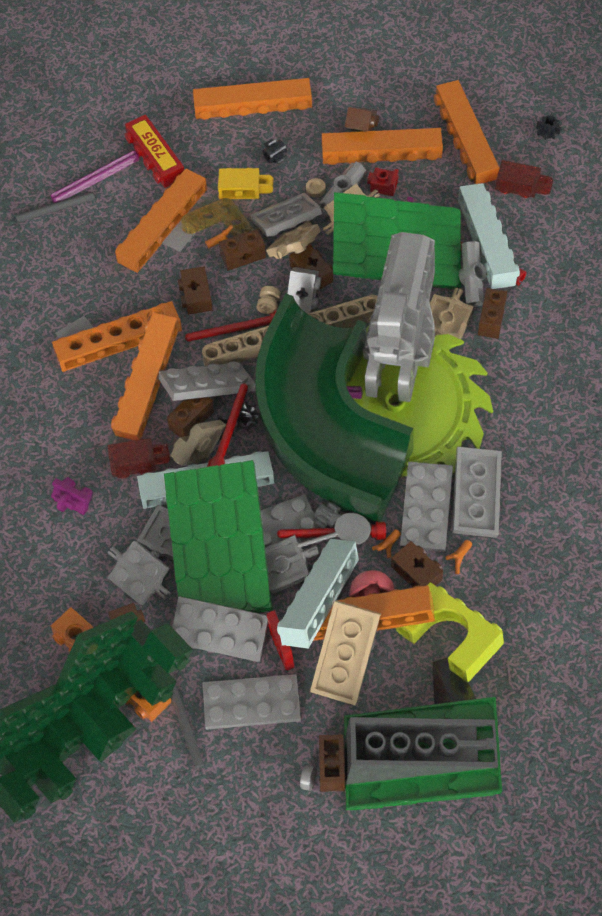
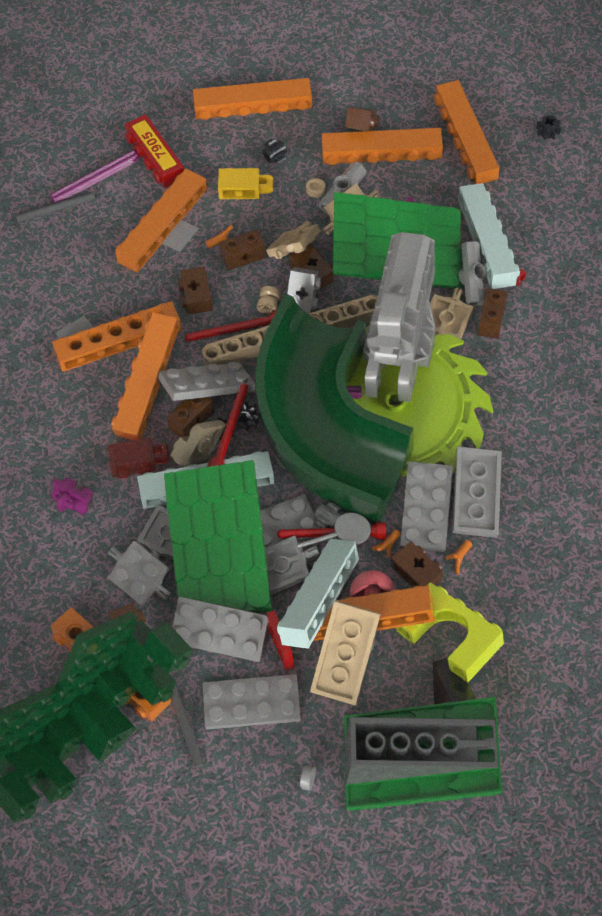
(219, 214): clear yellow beam -> none
(286, 214): light grey plate -> none
(331, 763): reddish brown brick -> none
(383, 181): red brick -> none
(522, 180): clear red brick -> none

